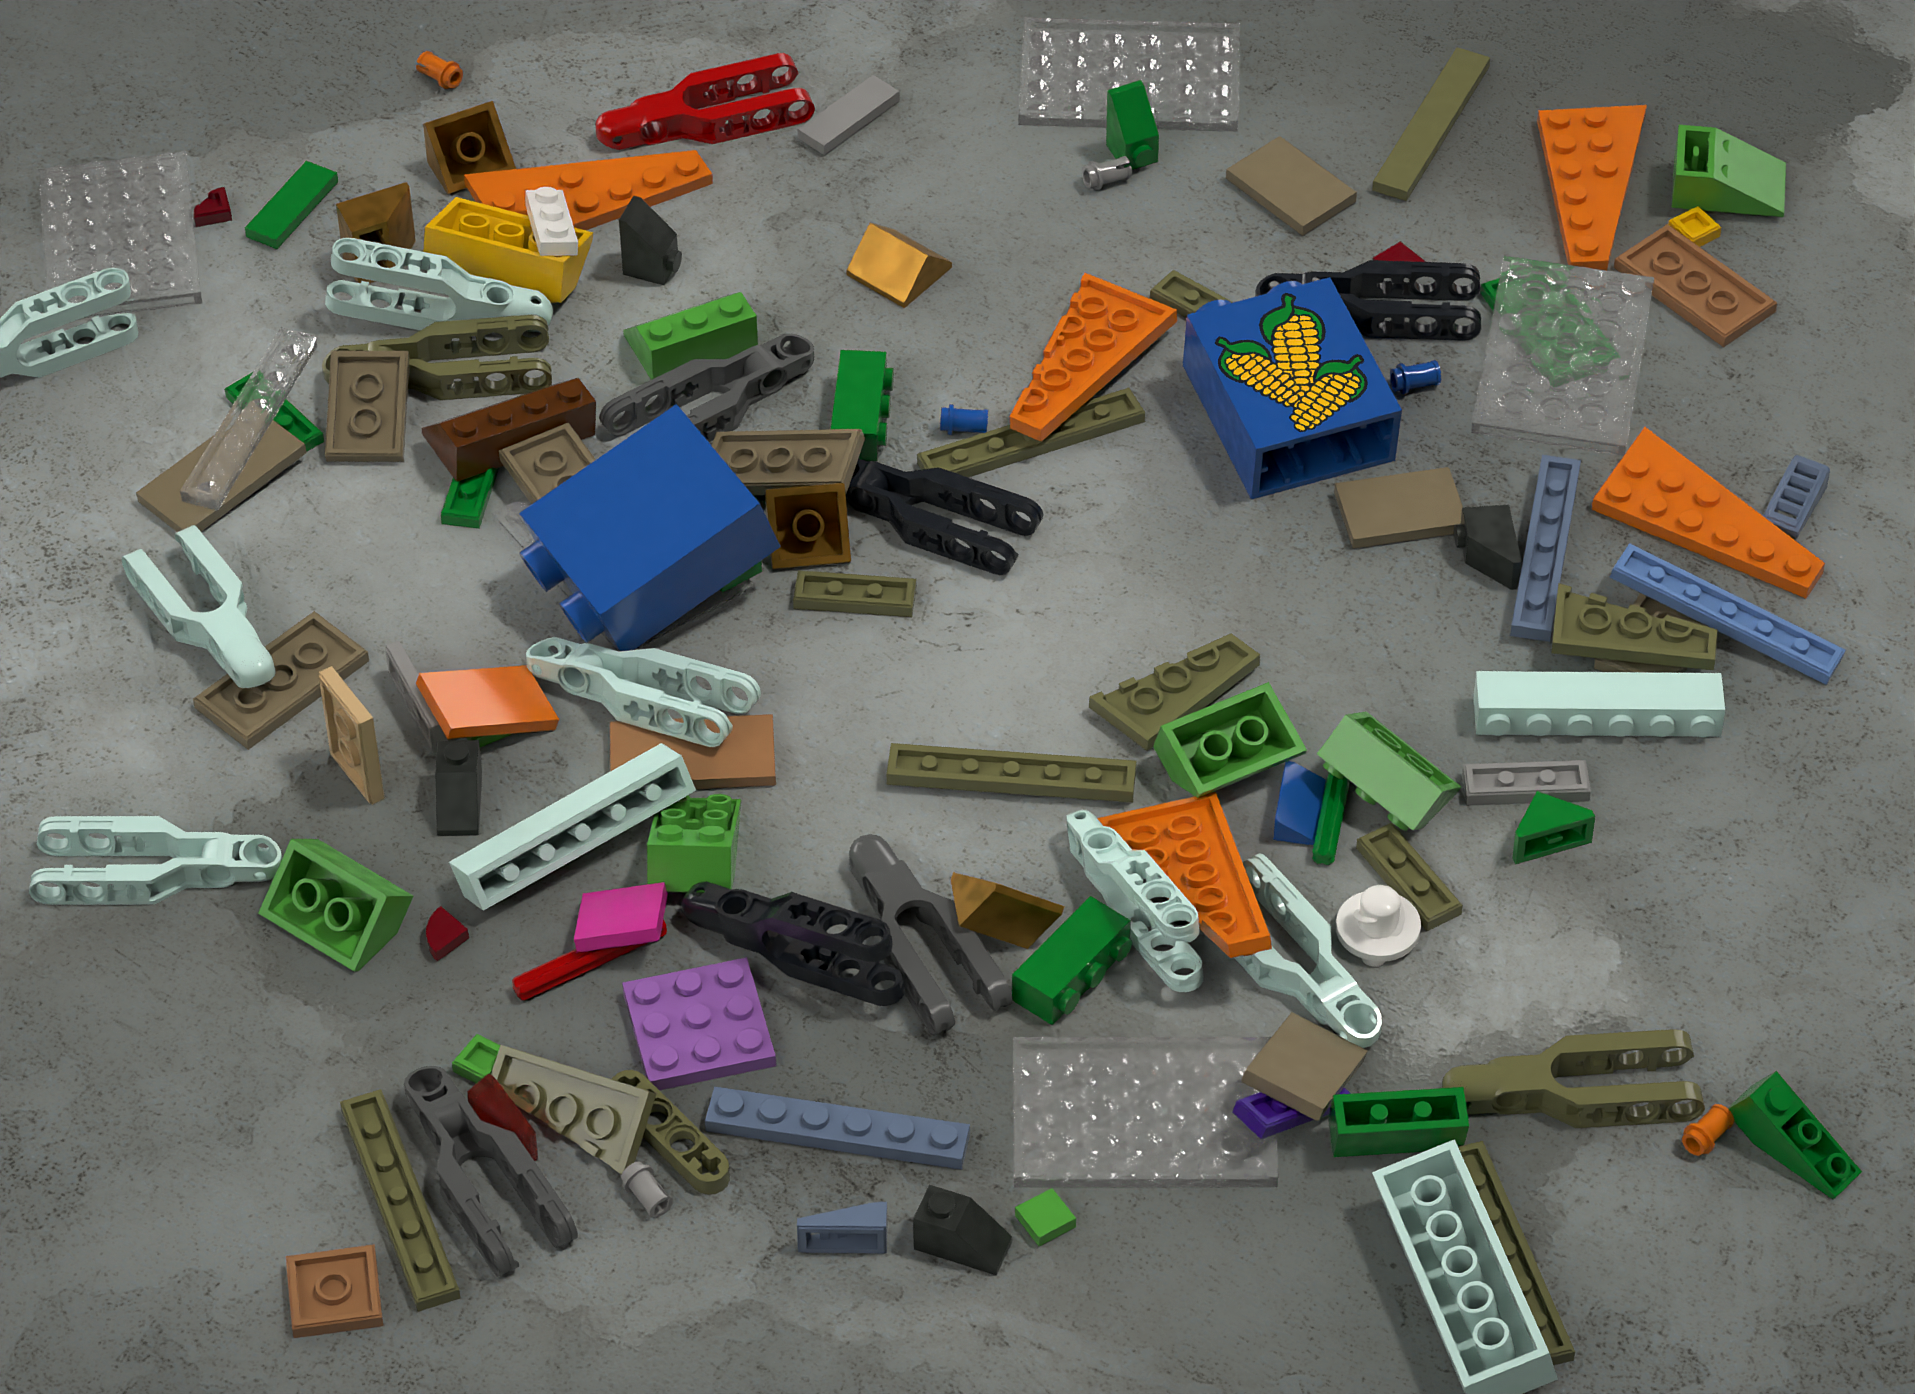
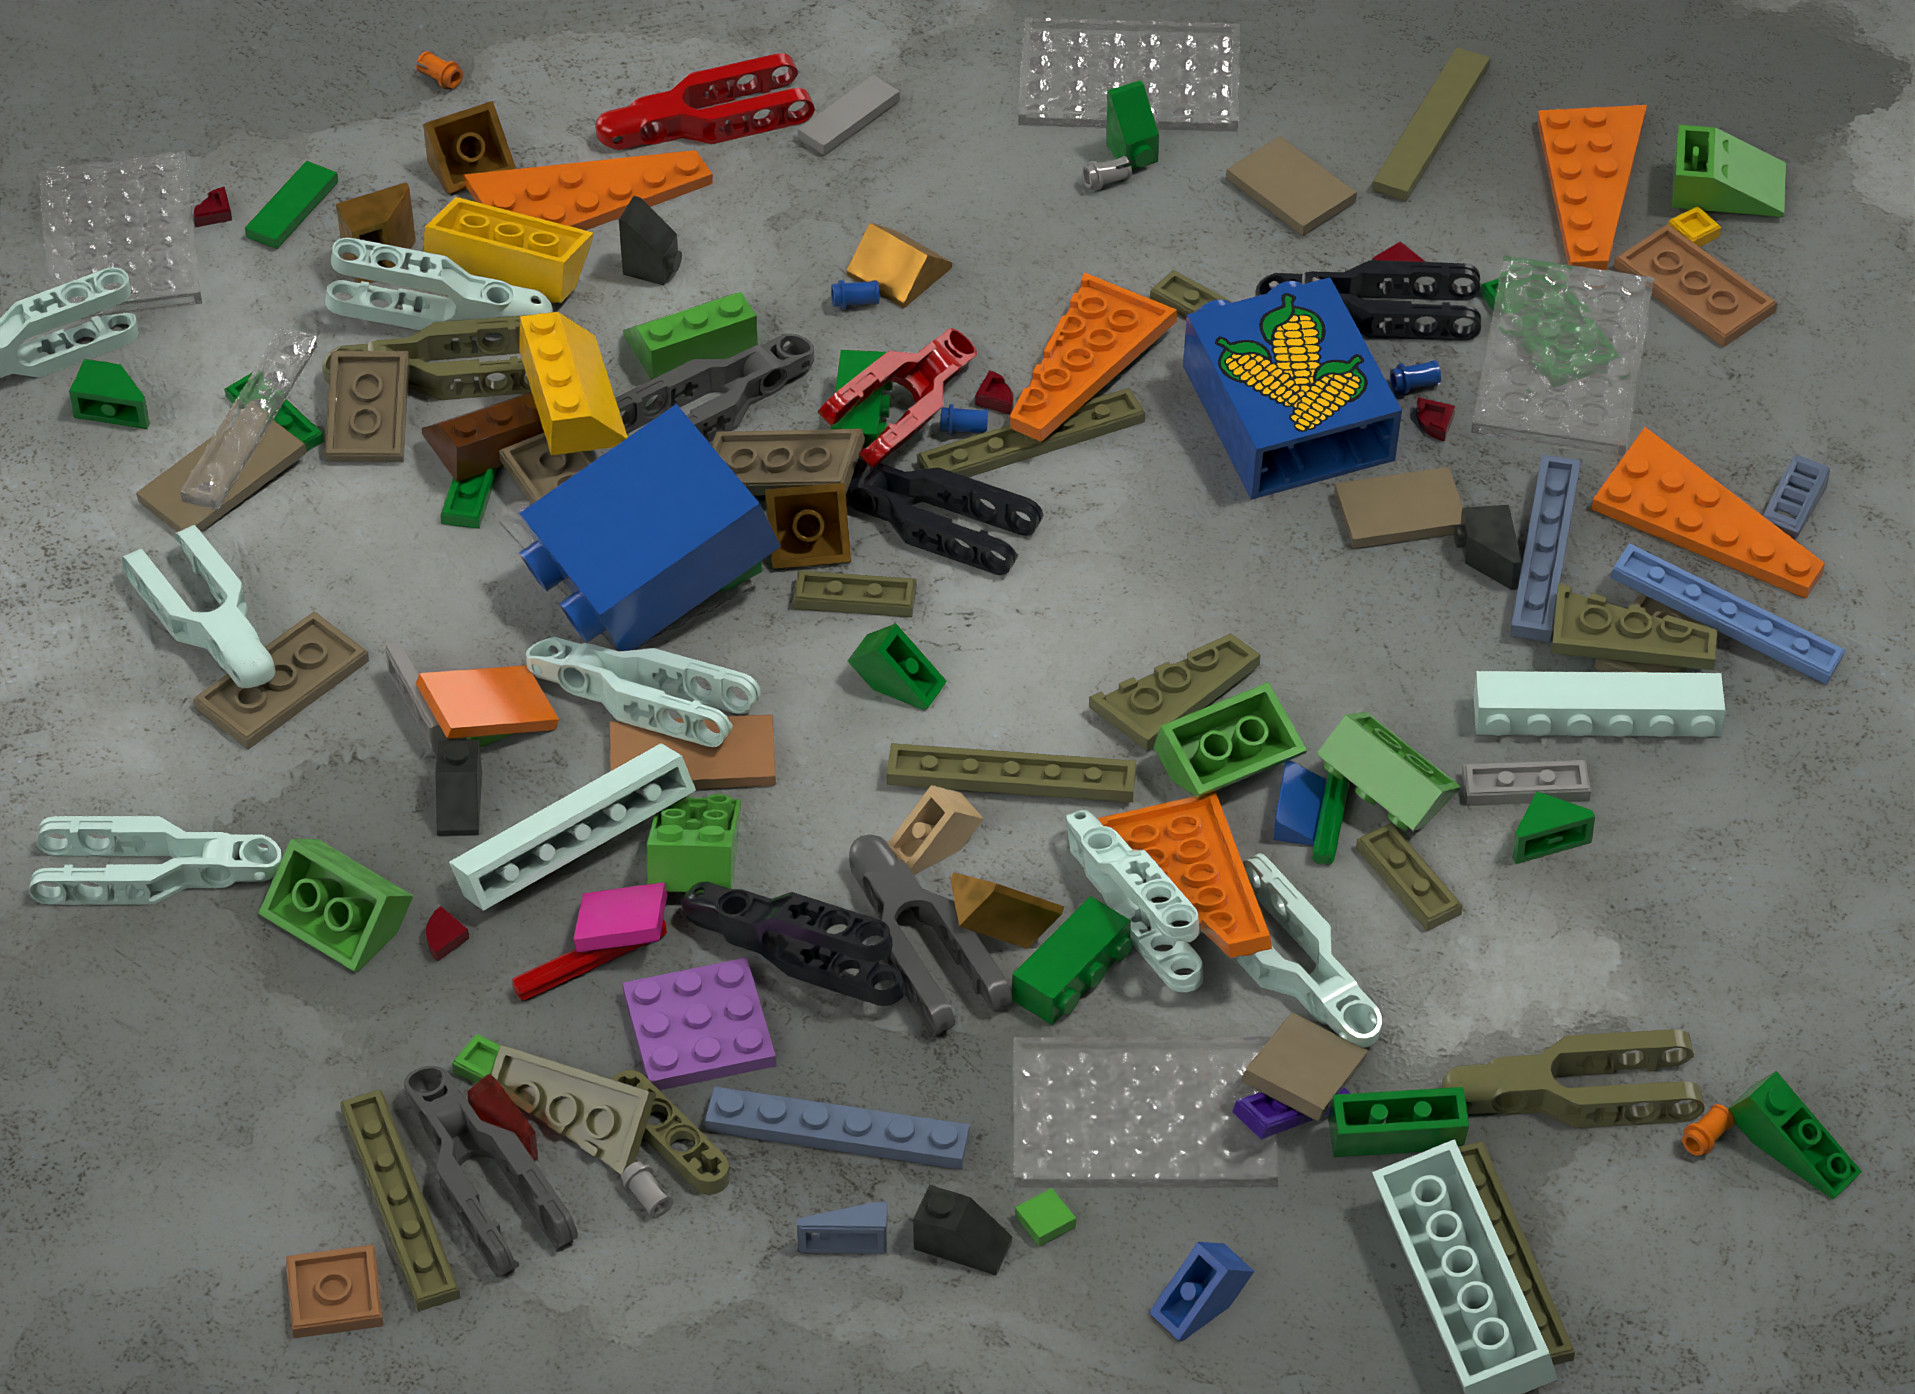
(108, 395): none -> green slope
(351, 735): tan tile -> none
(551, 222): white plate -> none
(569, 384): none -> yellow slope
(854, 293): none -> blue pin
(897, 667): none -> green slope
(920, 373): none -> red piece
(935, 829): none -> tan slope
(995, 394): none -> dark red tile
(1201, 1289): none -> blue slope
(1378, 925): white plate -> none
(1434, 417): none -> dark red tile

